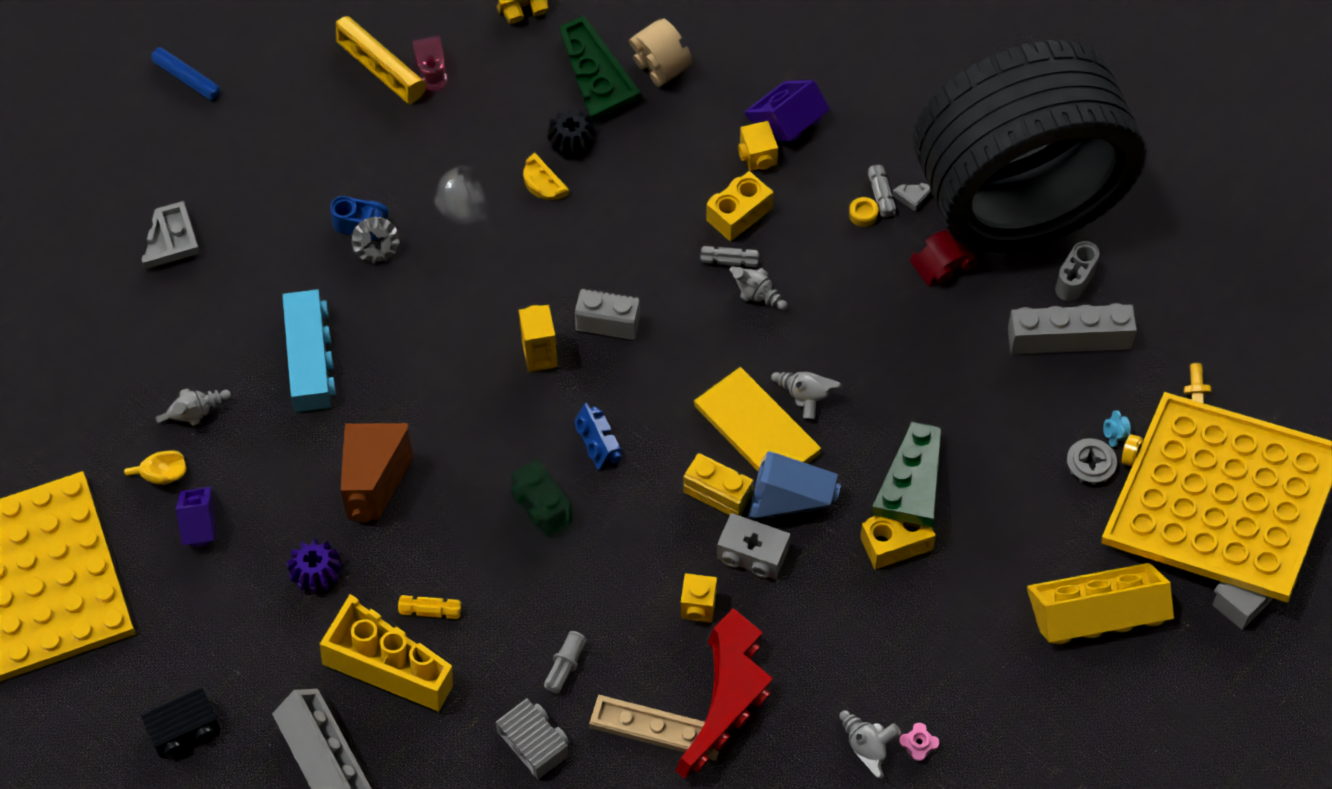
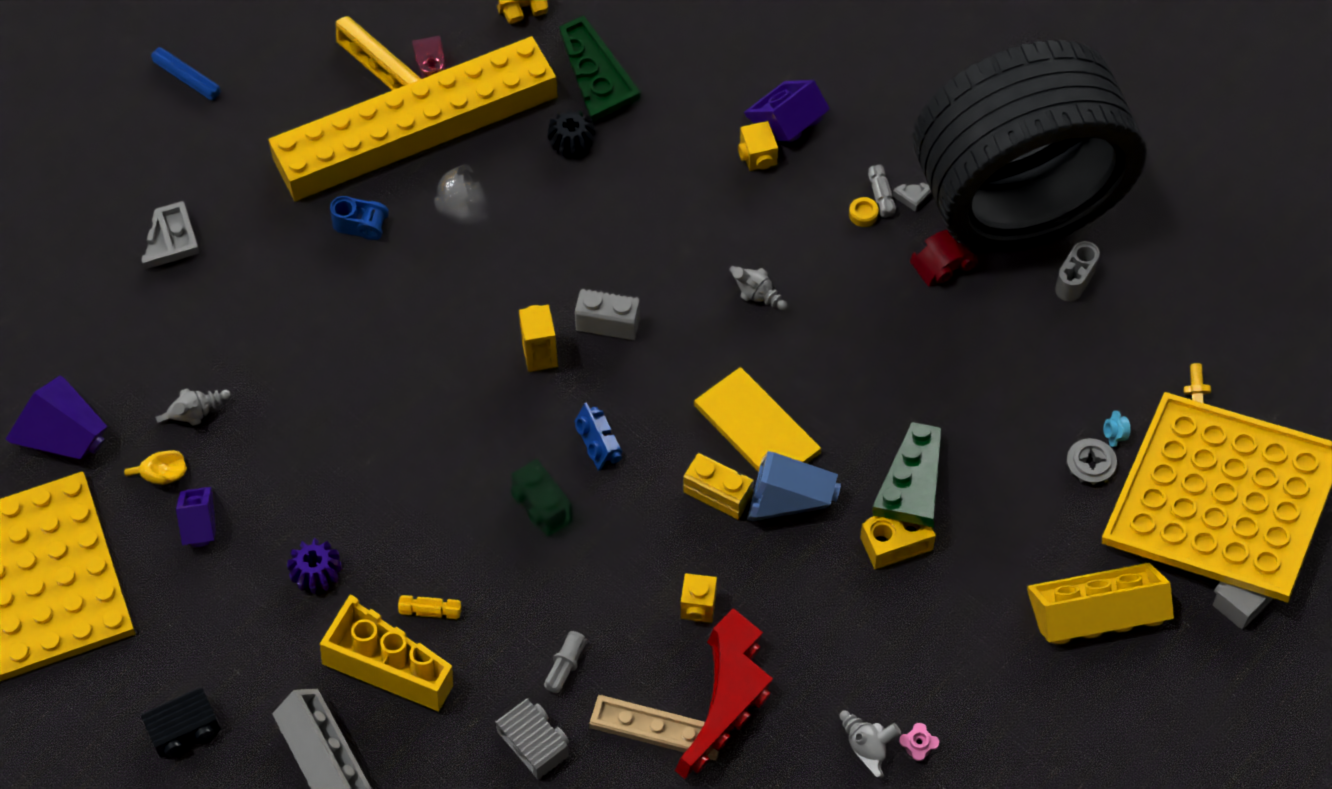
(58, 422): none -> dark purple slope
(306, 350): medium azure brick -> none
(373, 467): dark orange slope -> none
(381, 228): light grey gear -> none
(413, 118): none -> yellow brick
(542, 181): yellow tile -> none
(660, 51): tan brick -> none
(729, 256): light grey axle -> none
(743, 209): yellow brick -> none
(768, 546): light grey brick -> none
(806, 389): light grey piece -> none
(1071, 329): light grey brick -> none
(1131, 449): yellow tile -> none

